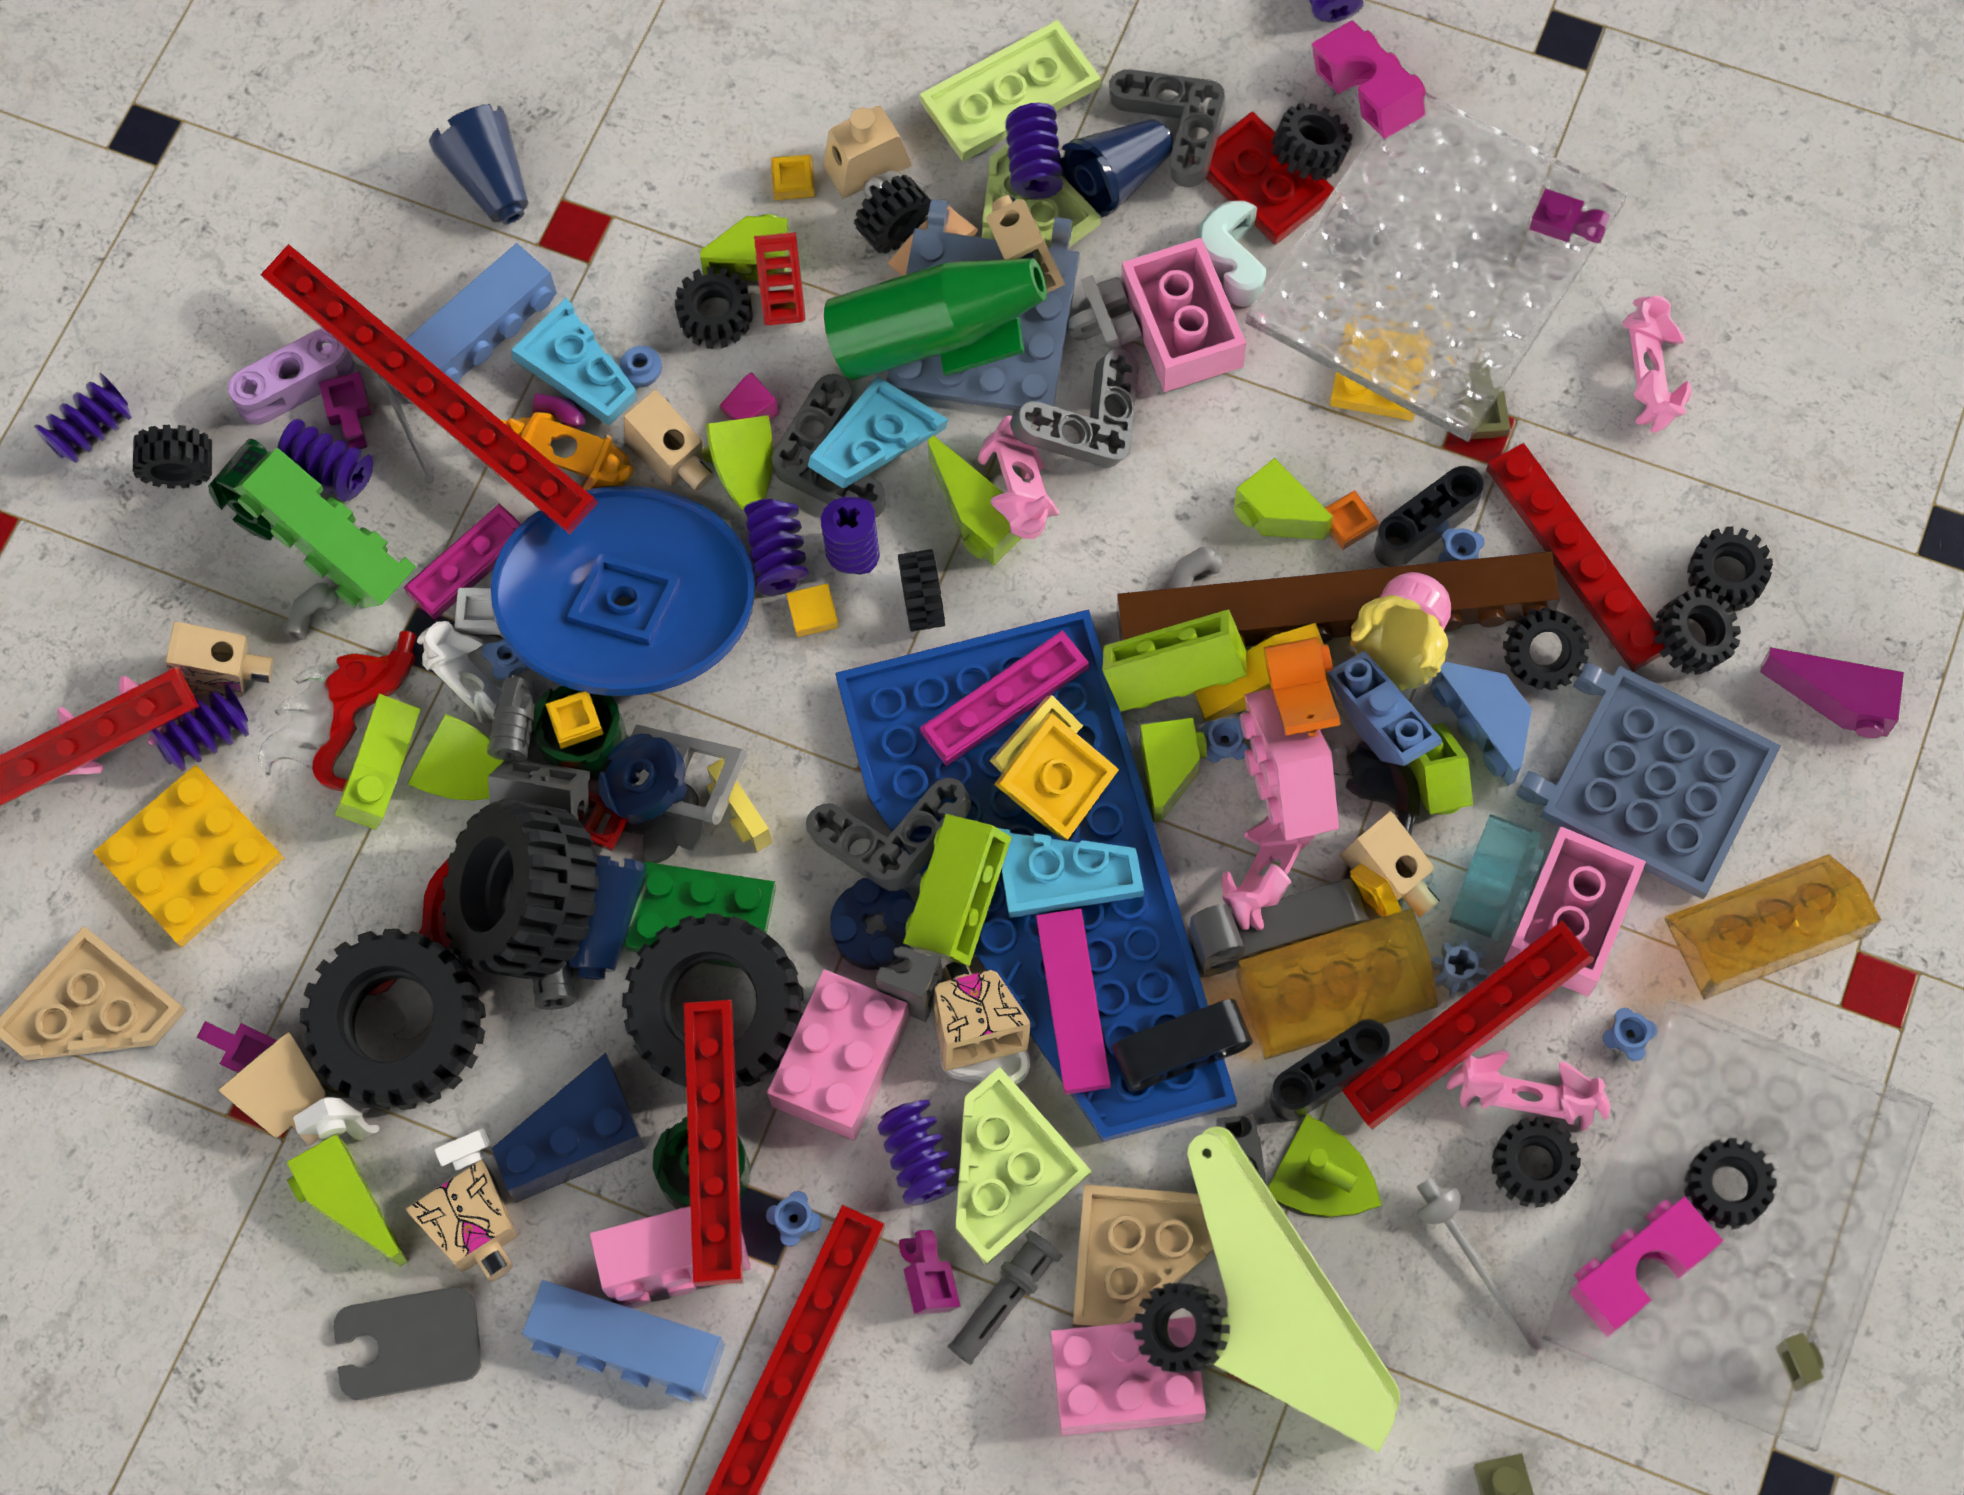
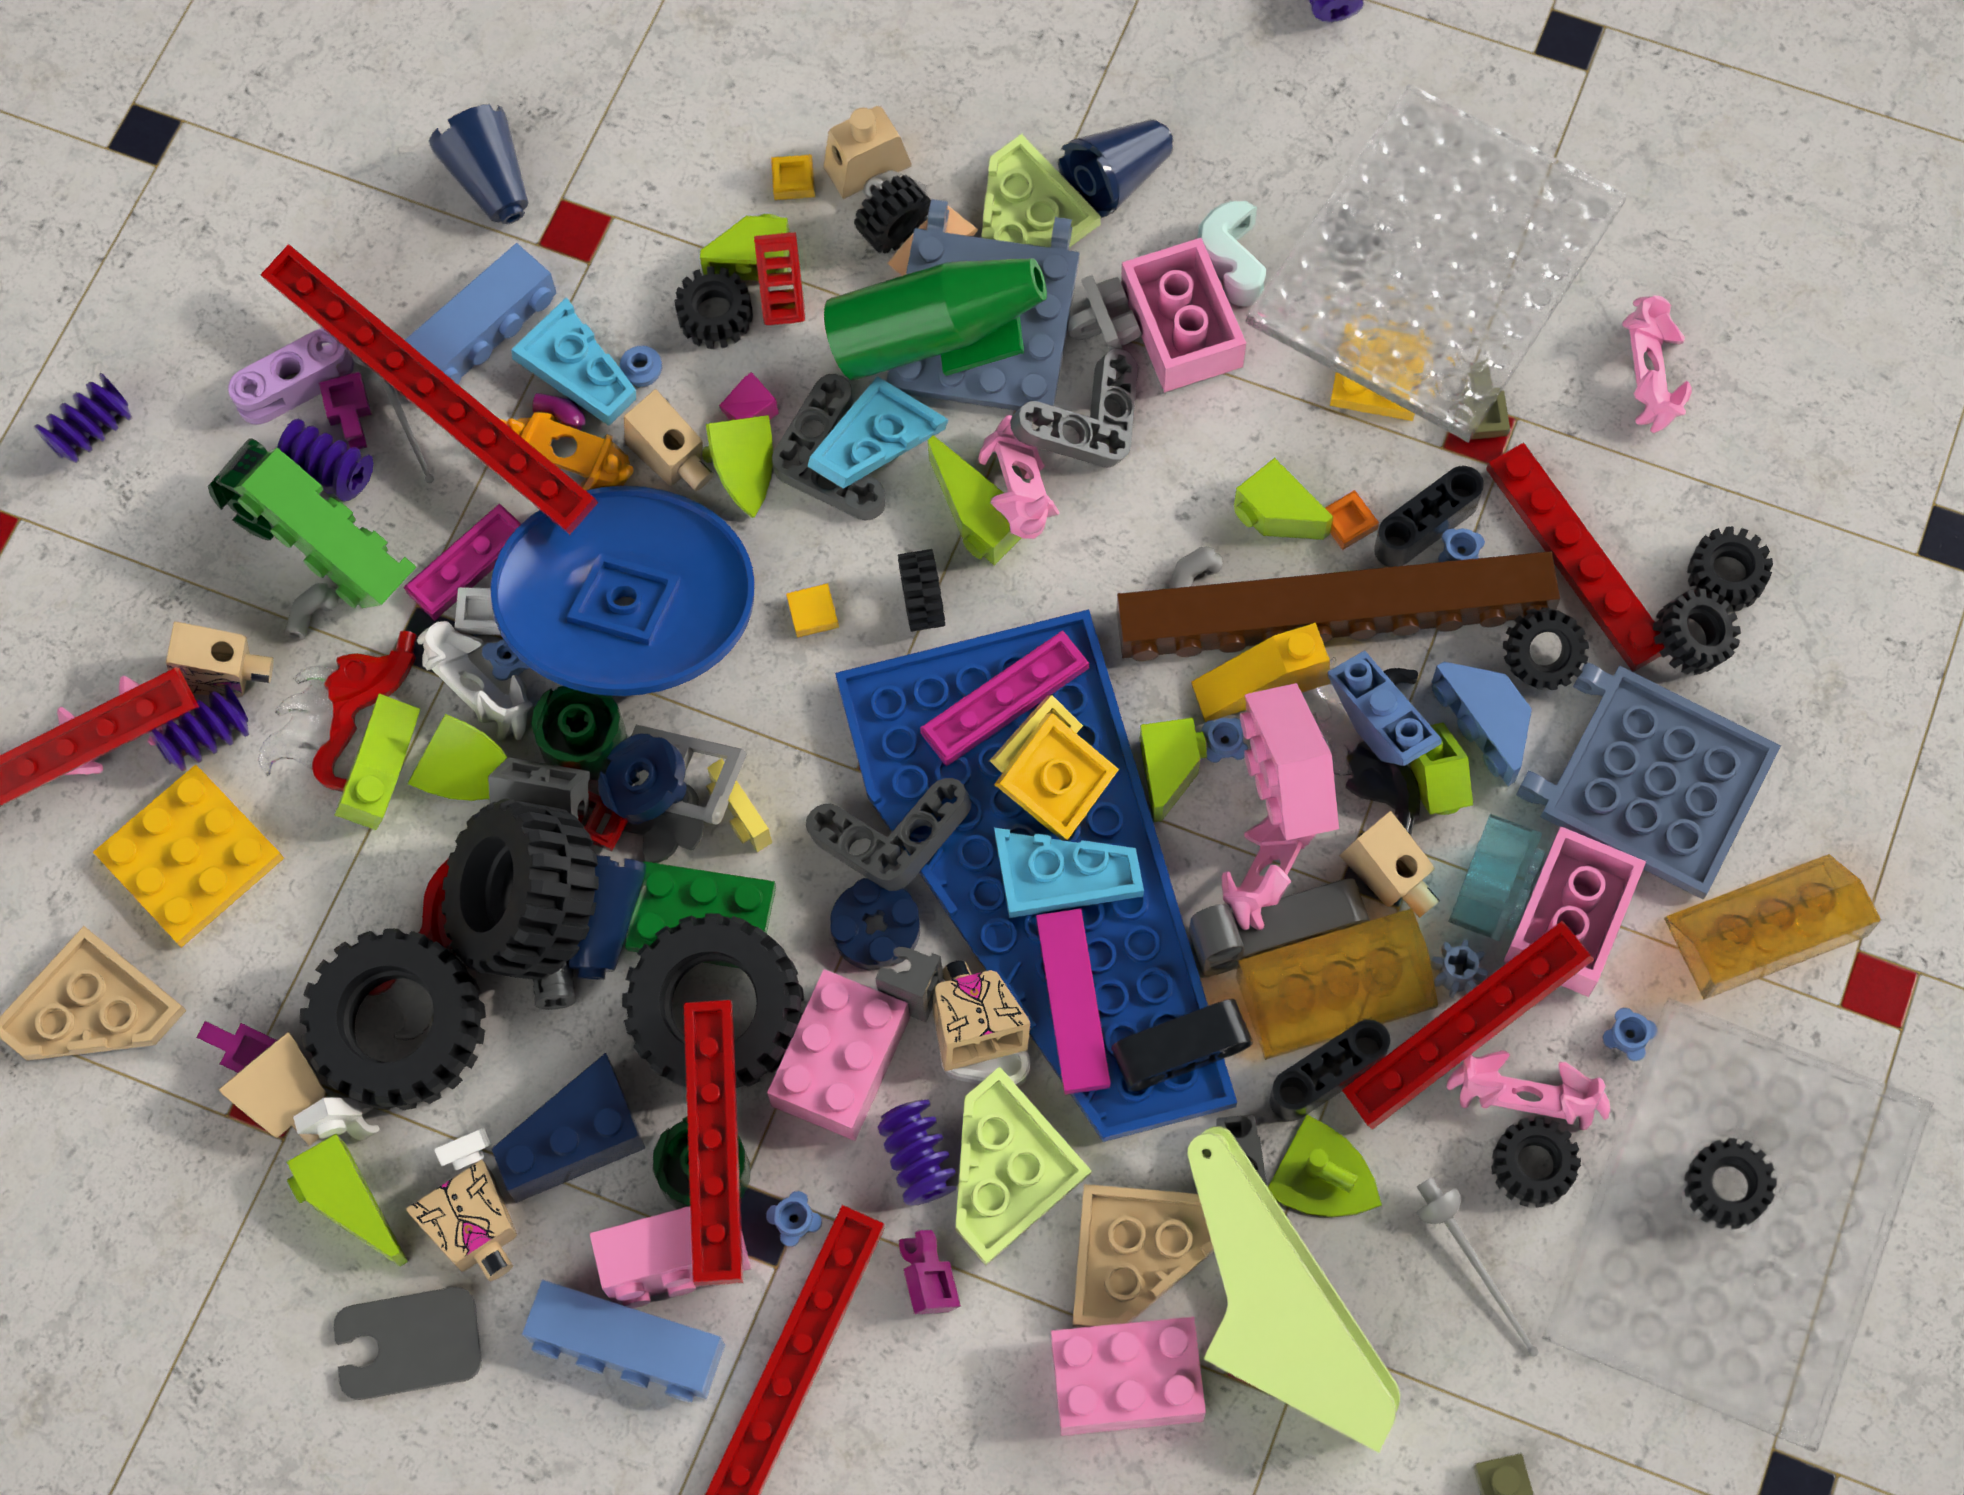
(172, 456): black tyre -> none
(512, 721): dark grey hinge -> none
(574, 719): yellow tile -> none
(775, 546): dark purple piece -> none
(850, 535): dark purple piece -> none
(957, 889): lime brick -> none
(1017, 1280): dark grey pin -> none
(1019, 235): tan torso -> none
(1034, 151): dark purple piece -> none
(1036, 69): yellowish green plate -> none
(1155, 1327): black tyre -> none
(1175, 661): lime brick -> none
(1184, 107): dark grey beam -> none
(1249, 172): red tile -> none
(1293, 142): black tyre -> none
(1300, 685): orange door -> none
(1375, 891): yellow tile -> none
(1386, 91): dark pink arch -> none
(1405, 629): light yellow hair -> none
(1564, 215): magenta plate -> none
(1674, 1237): dark pink arch -> none
(1801, 1361): olive plate -> none
(1843, 691): magenta slope -> none

